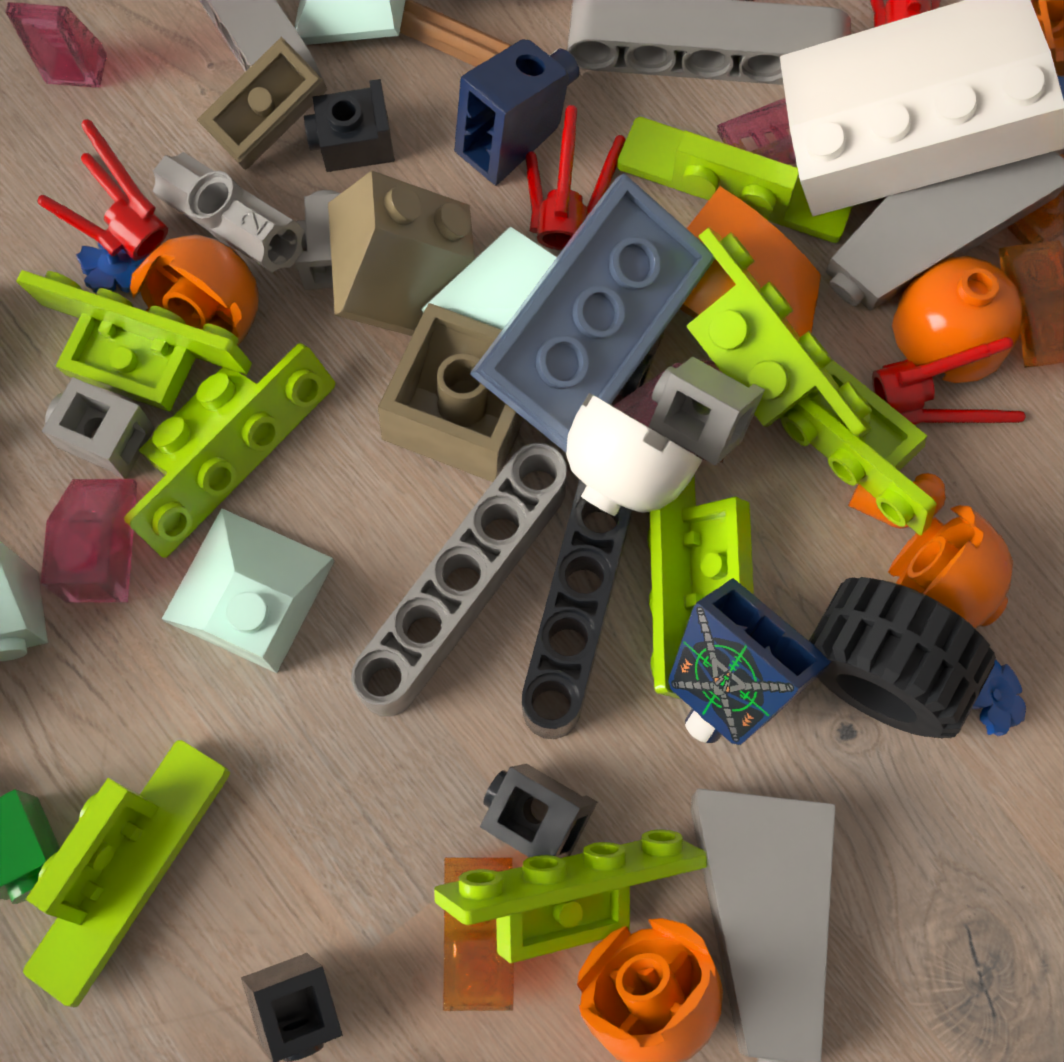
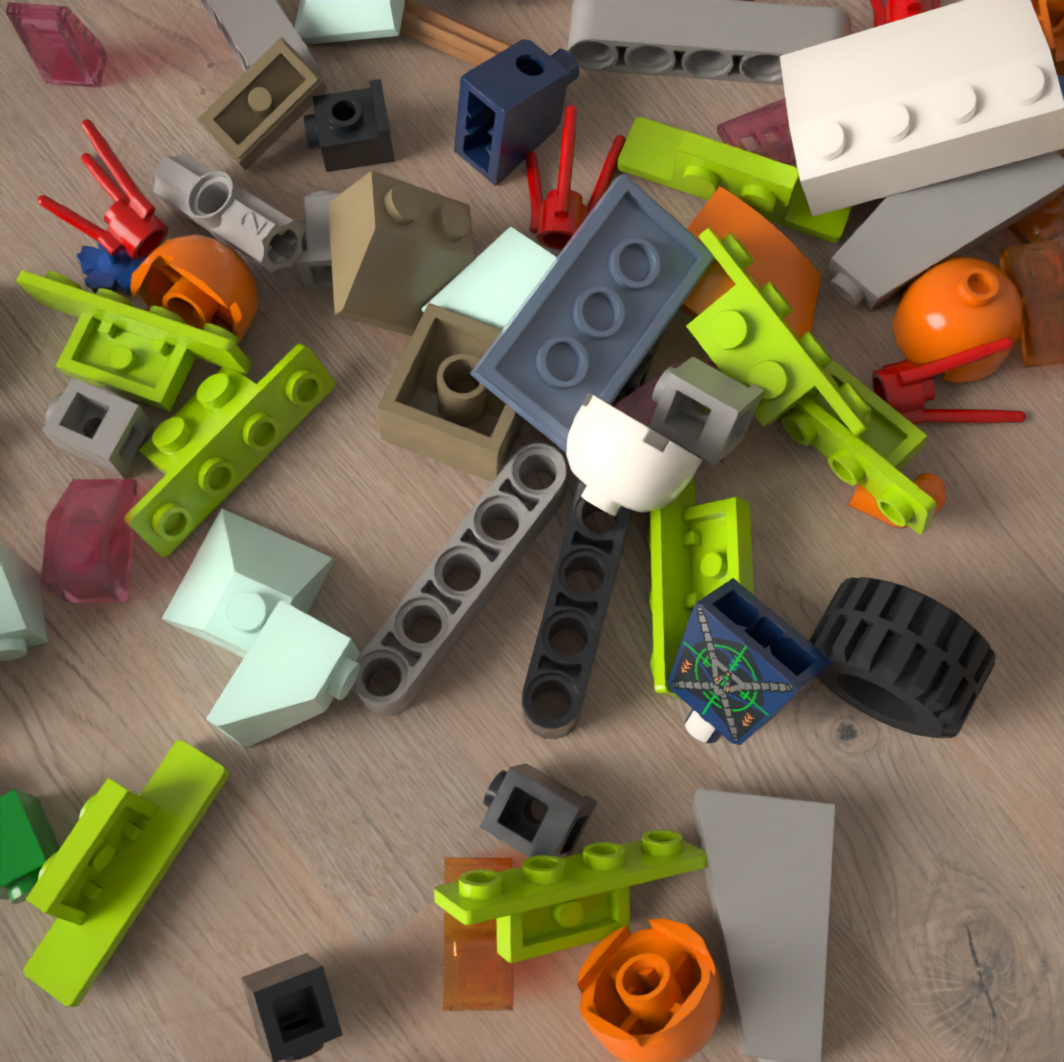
(285, 677): none -> light aqua slope
(959, 566): orange cylinder -> none
(1000, 701): blue plant -> none

